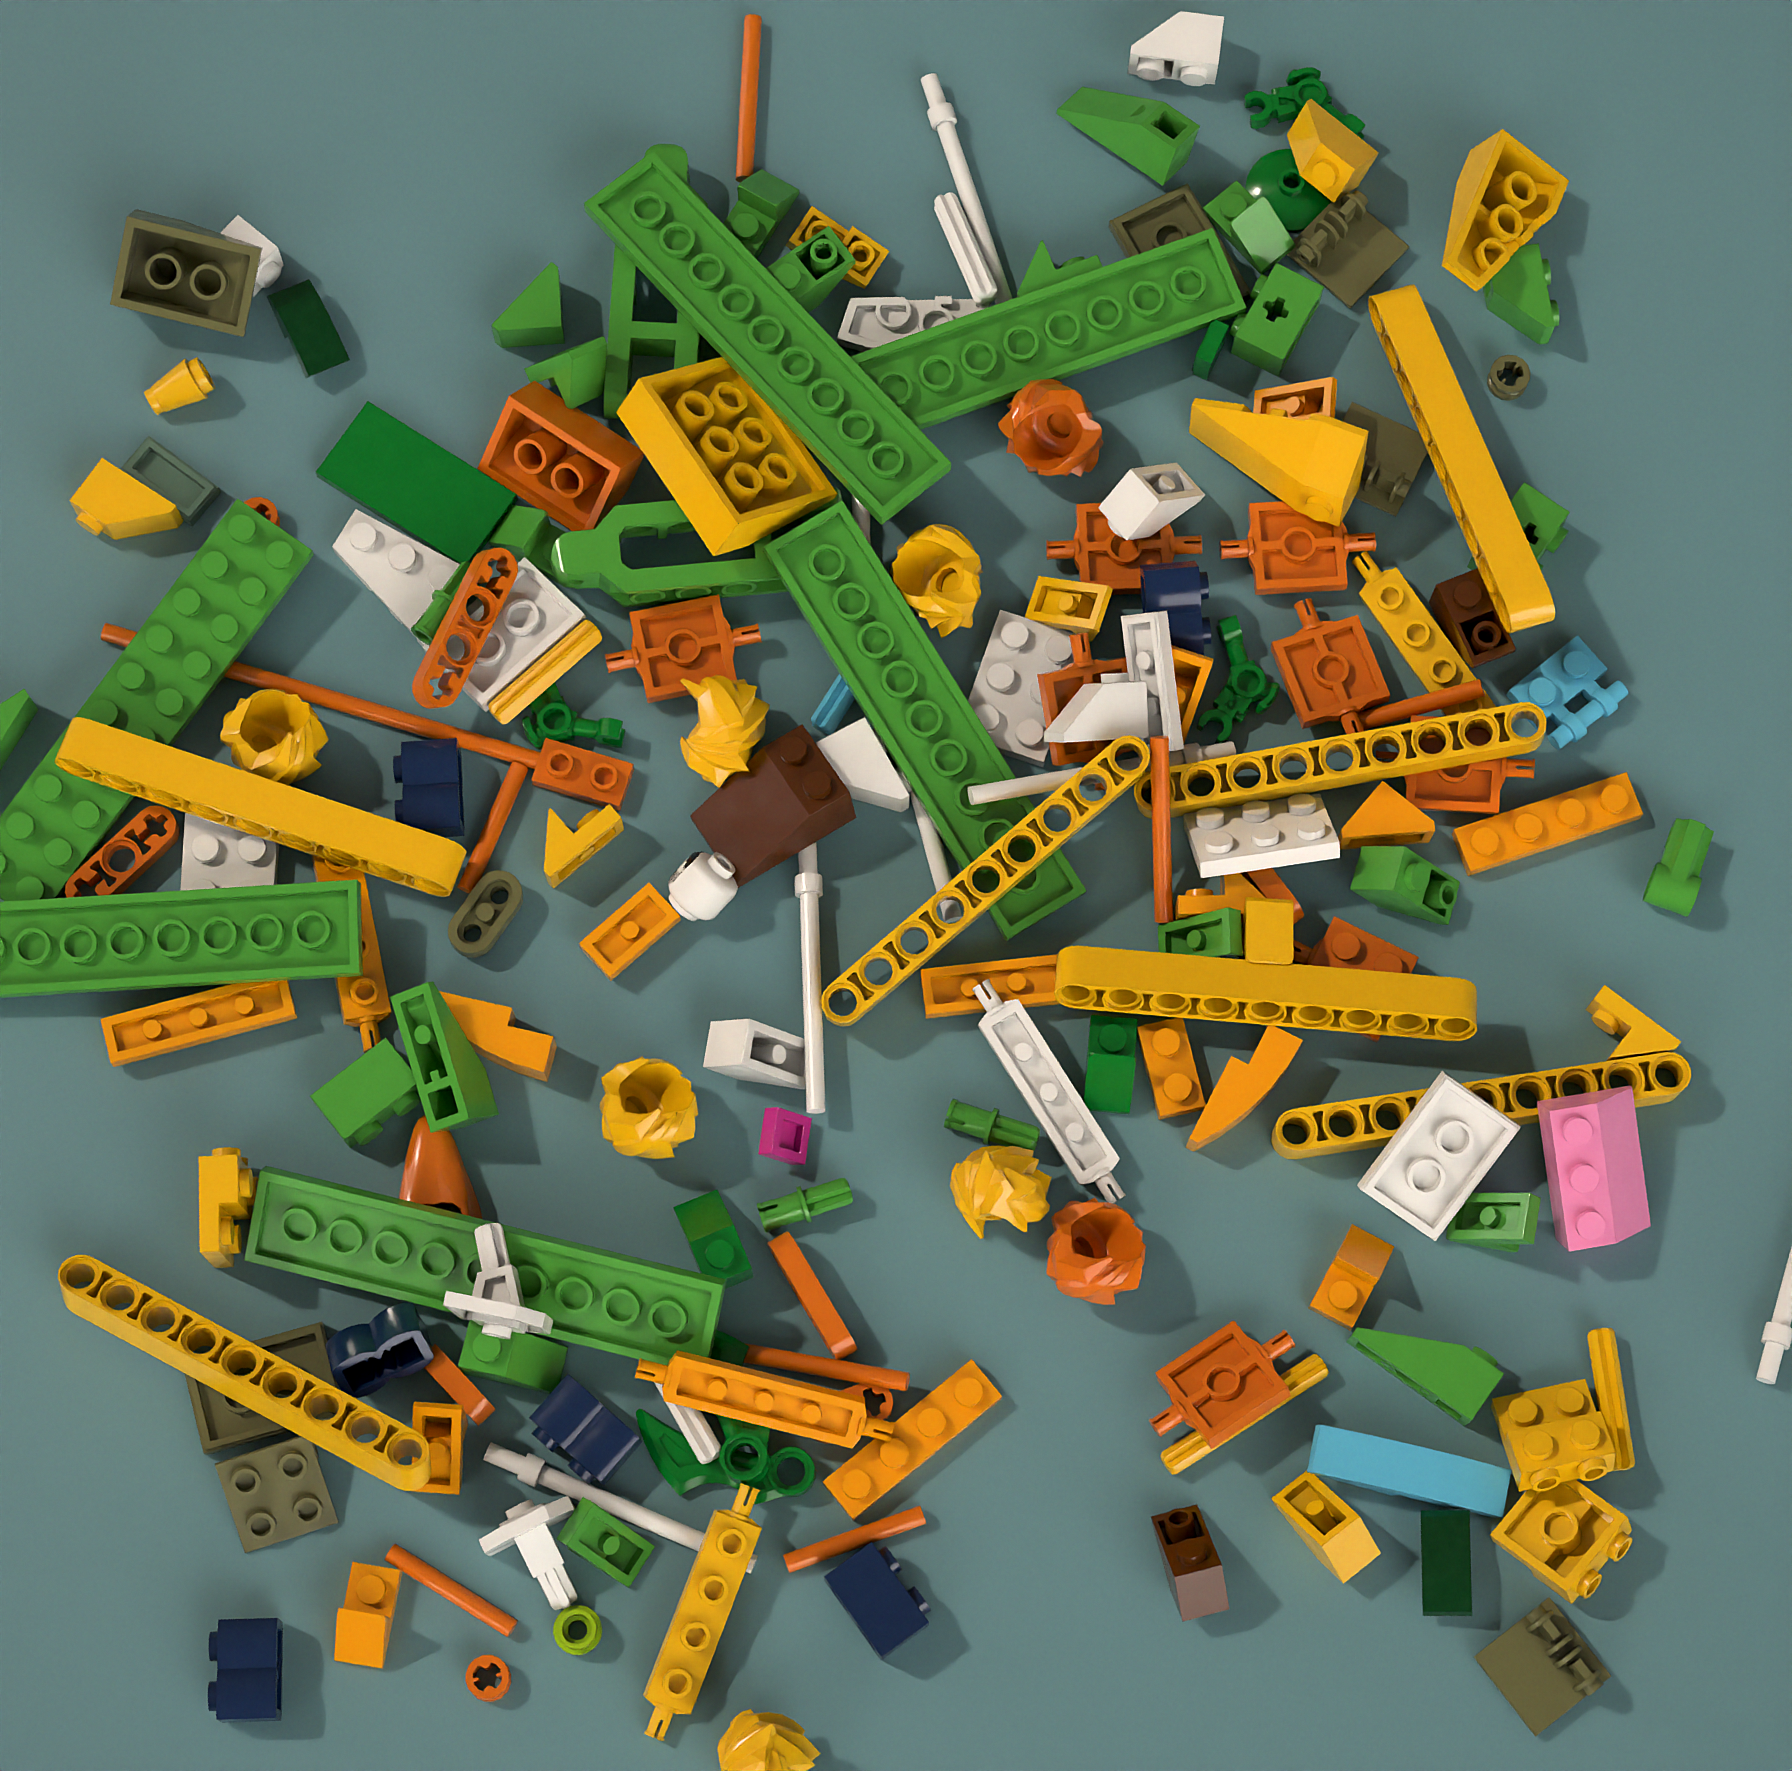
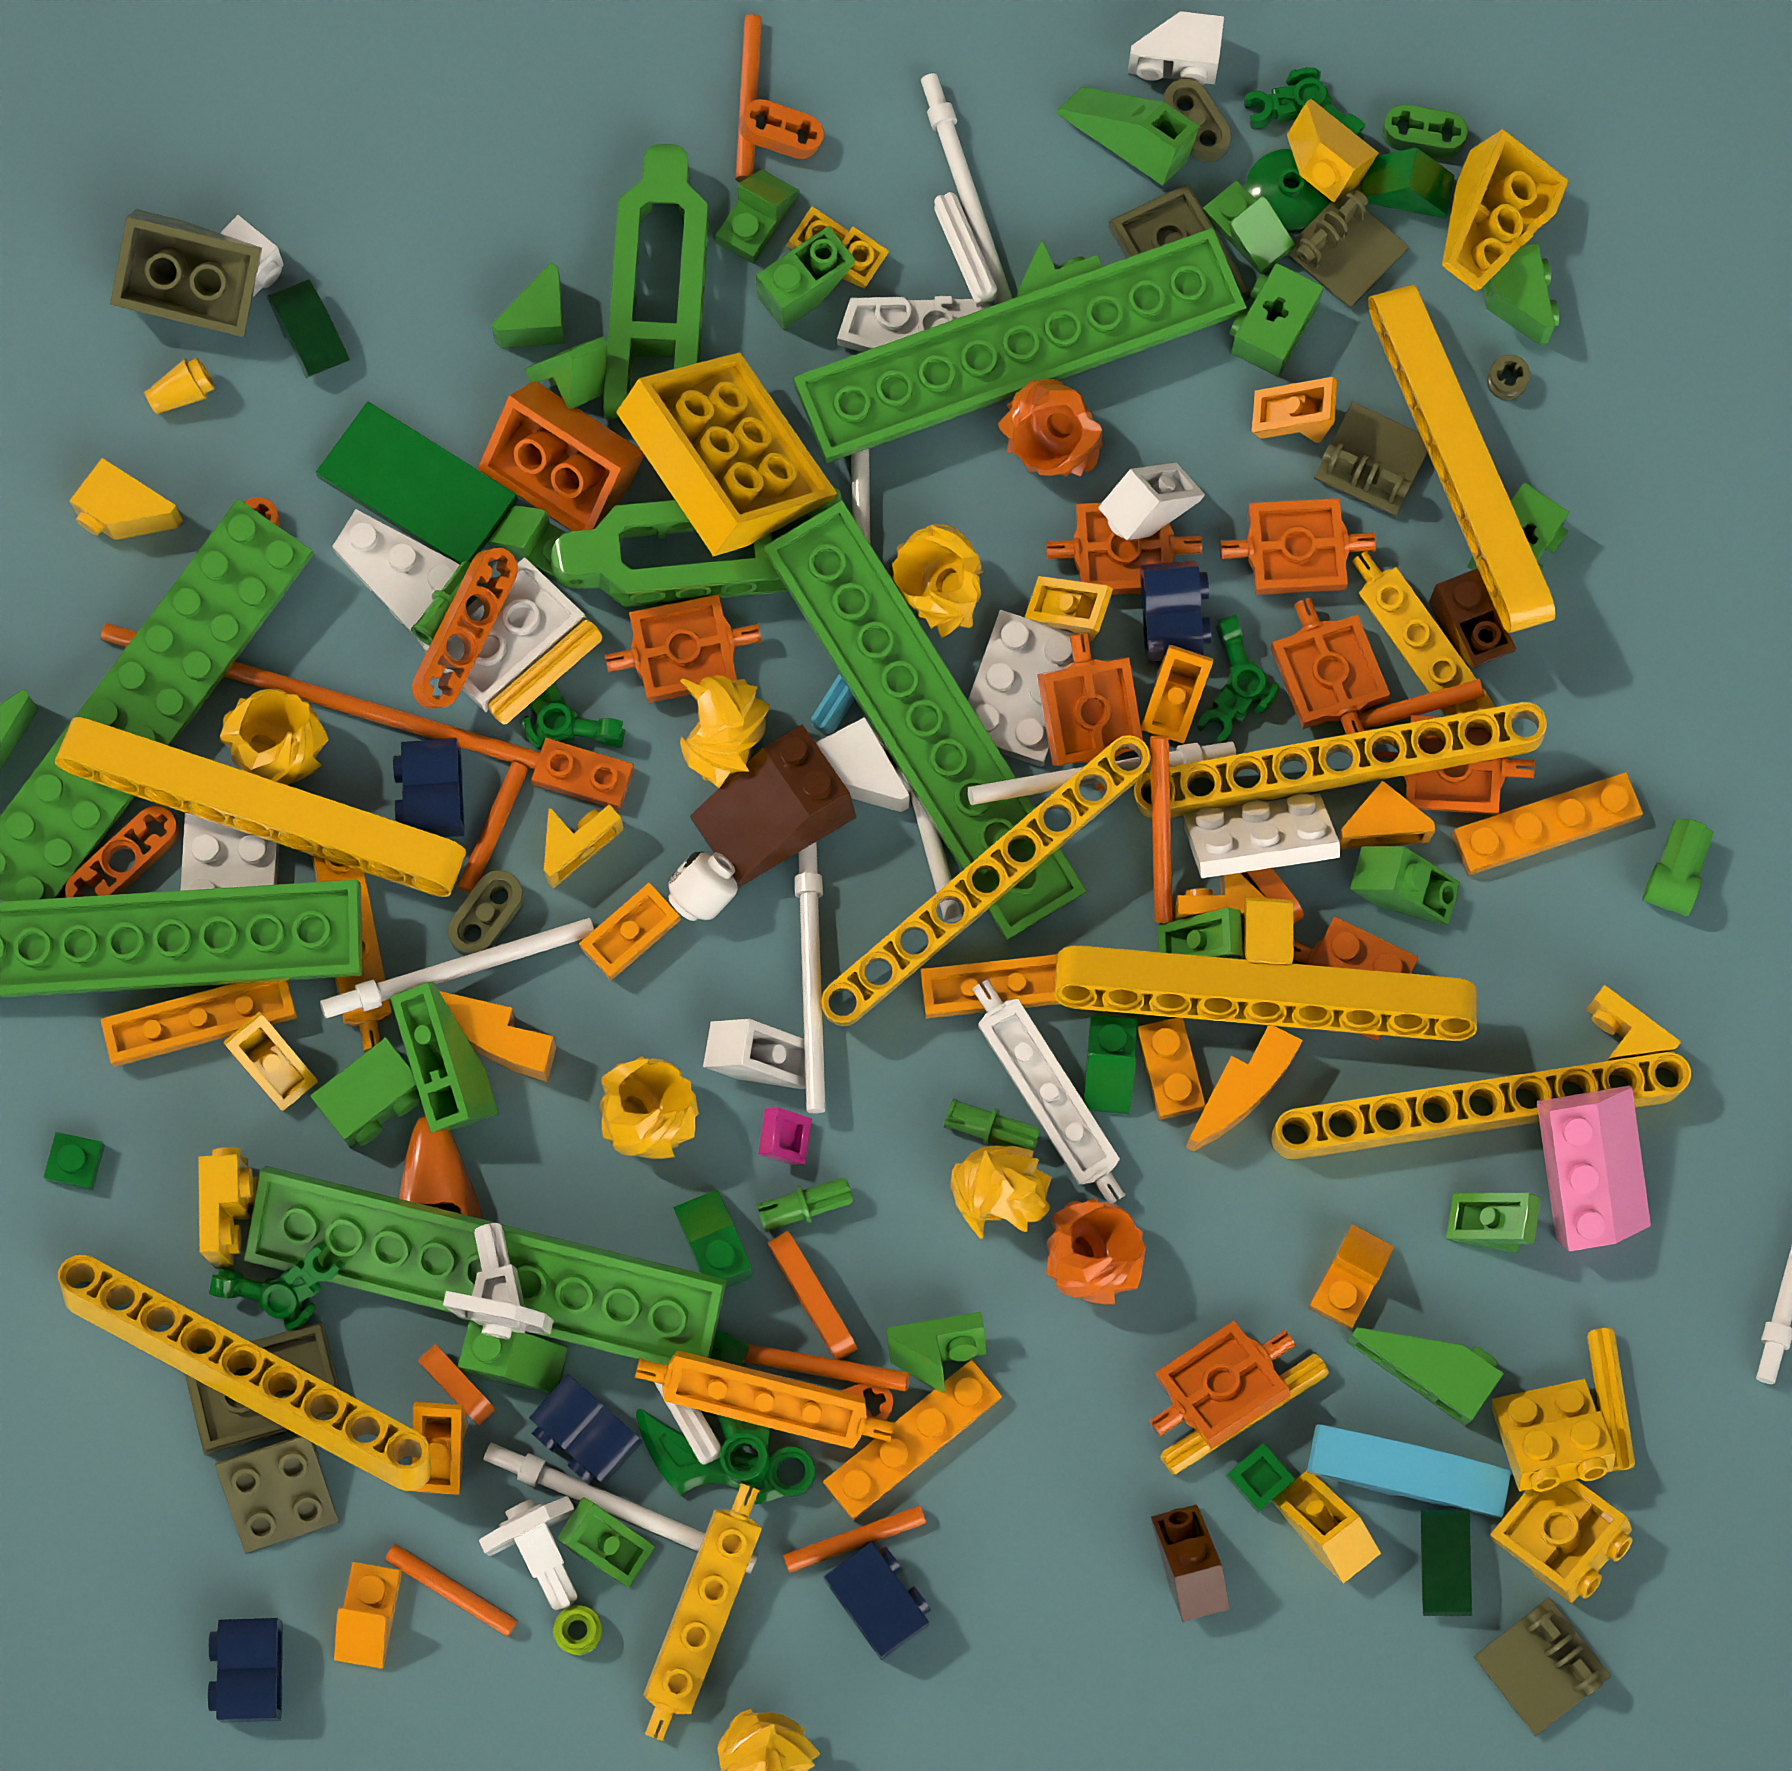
(74, 1161): none -> green plate
(172, 479): sand green tile -> none
(270, 1061): none -> yellow slope
(282, 1295): none -> green piece
(370, 994): none -> white bar
(386, 1348): dark blue brick -> none
(486, 1662): orange bush -> none
(768, 337): bright green plate -> none
(781, 129): none -> orange beam
(926, 1344): none -> bright green slope
(1103, 712): white slope -> none
(1151, 660): white tile -> none
(1205, 114): none -> olive plate
(1210, 349): green tile -> none
(1260, 1477): none -> green plate
(1303, 462): yellow wedge -> none
(1409, 183): none -> green slope
(1425, 130): none -> bright green beam
(1438, 1156): white tile -> none
(1559, 681): medium azure plate -> none

